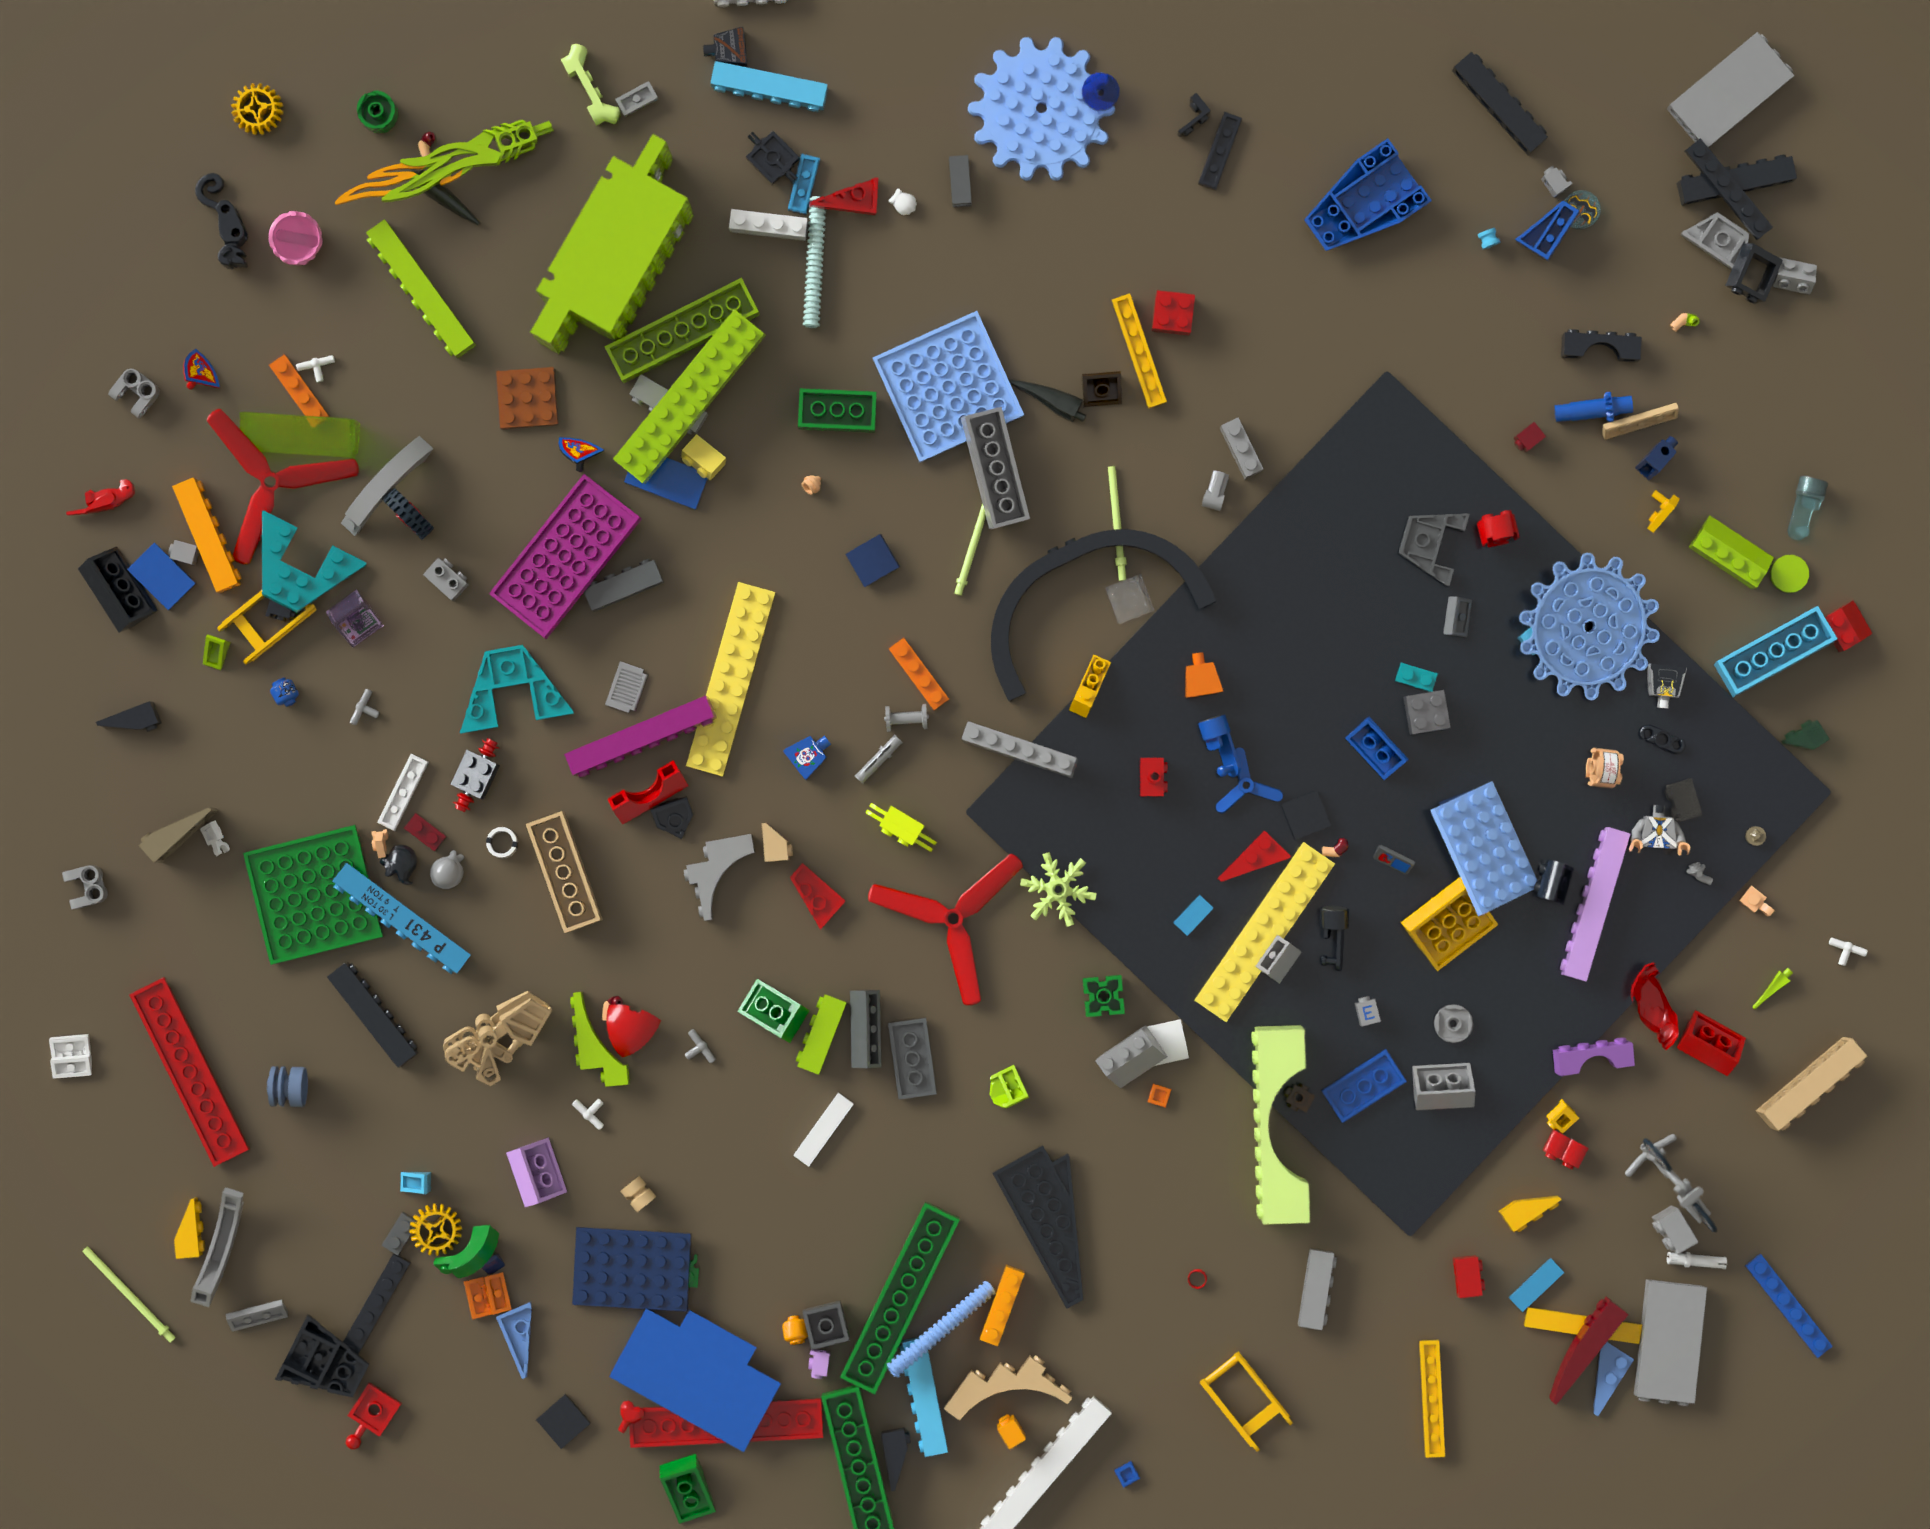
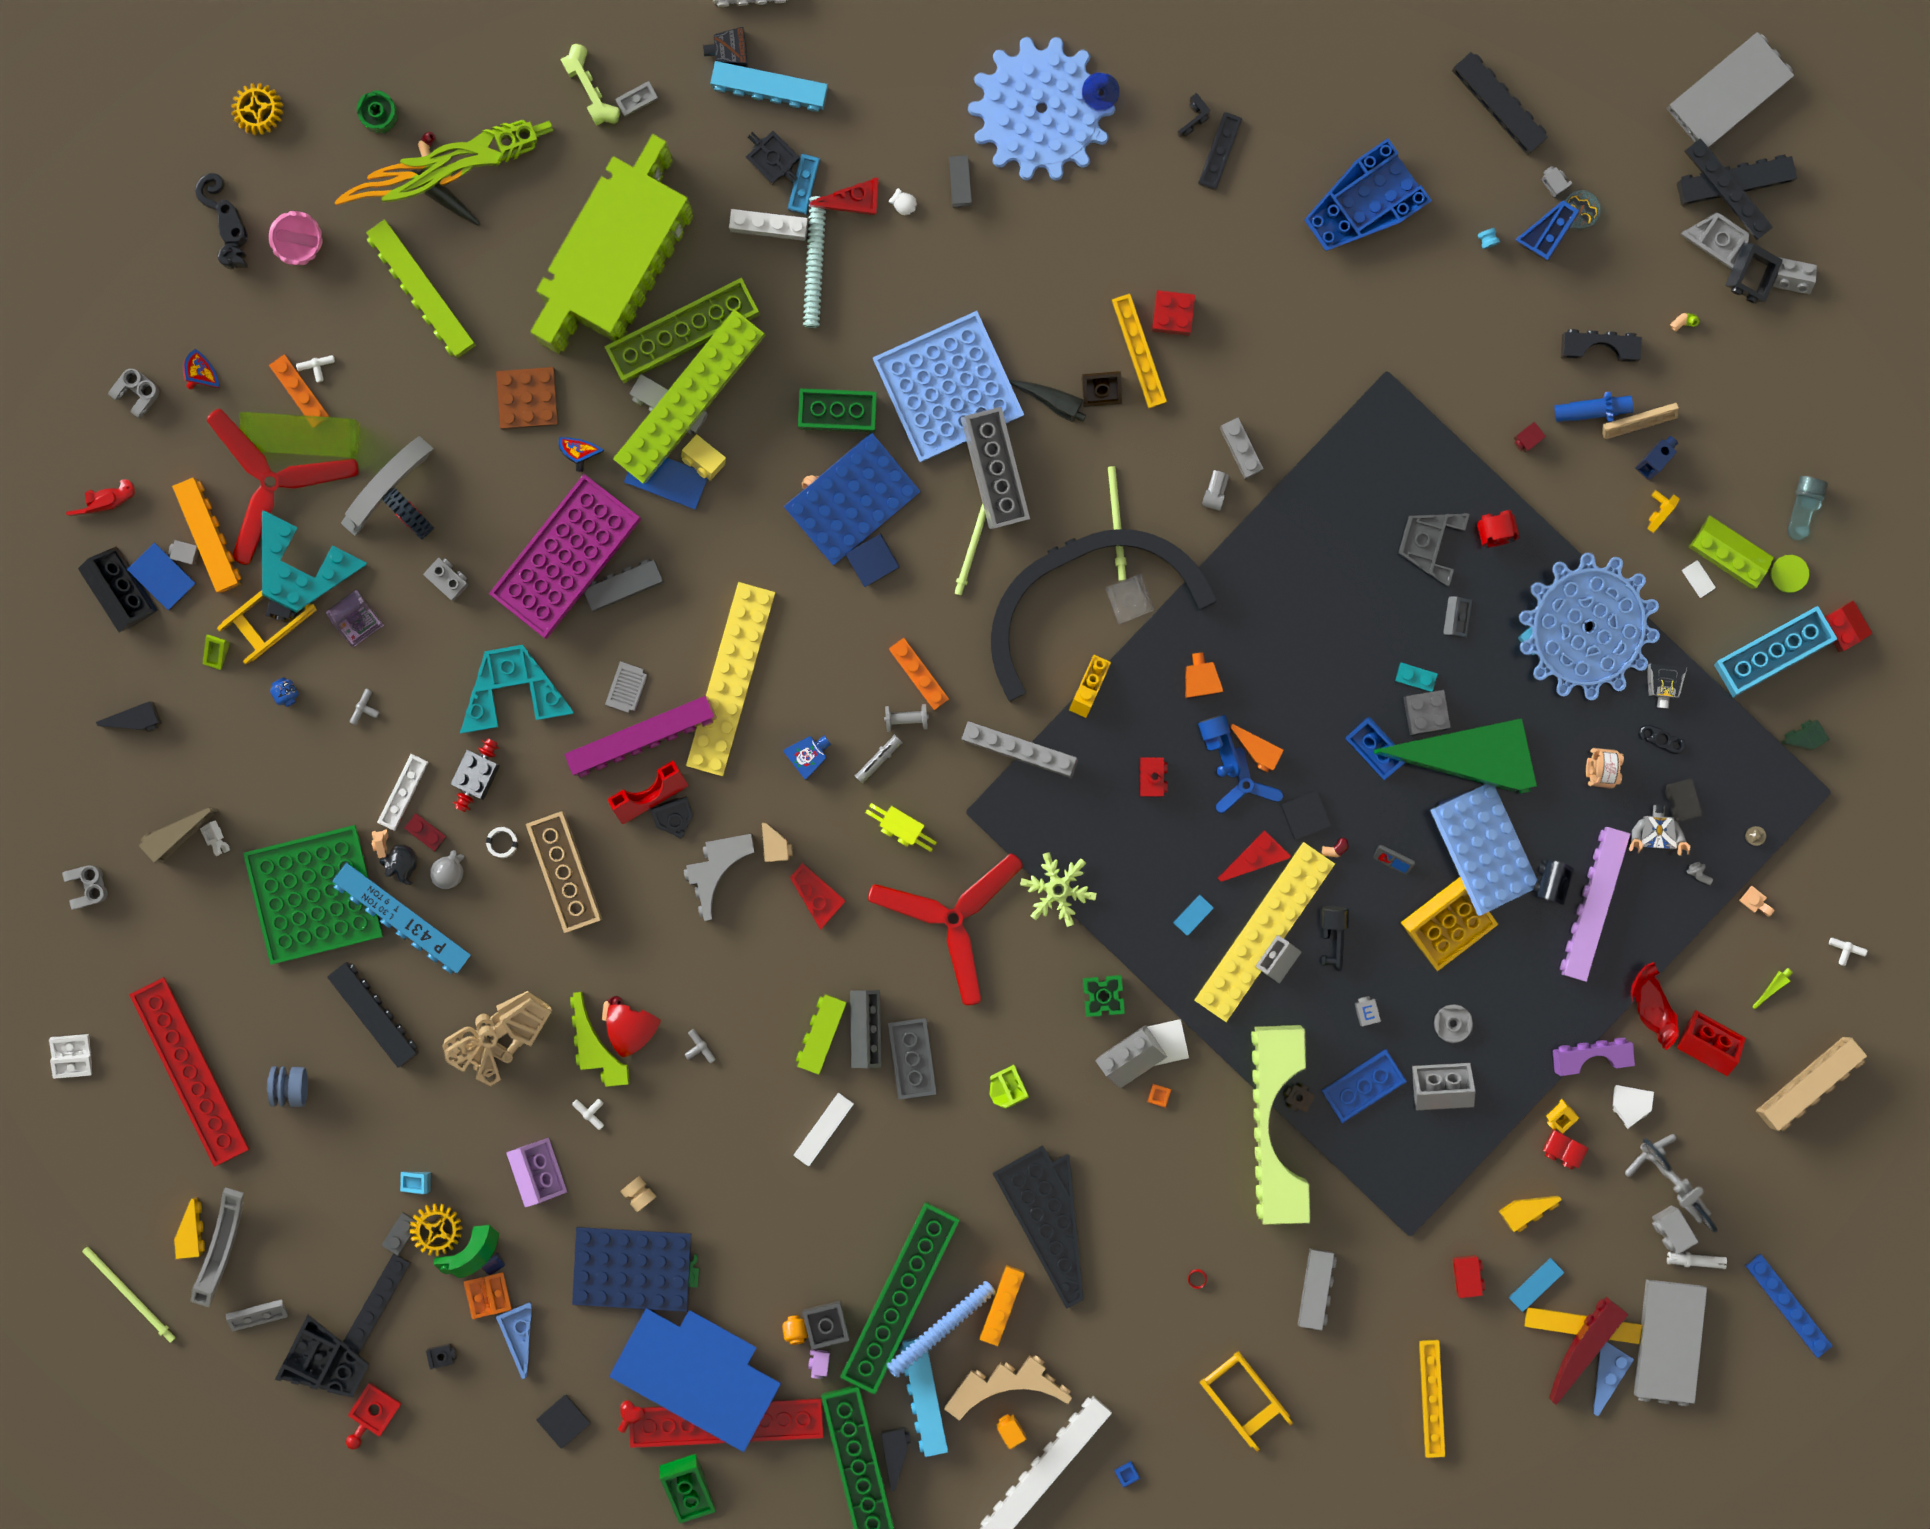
(449, 1353): none -> black brick
(773, 1010): green slope -> none
(852, 498): none -> blue plate
(1259, 750): none -> orange slope
(1485, 754): none -> green slope
(1632, 1104): none -> white slope
(1698, 579): none -> white sticker

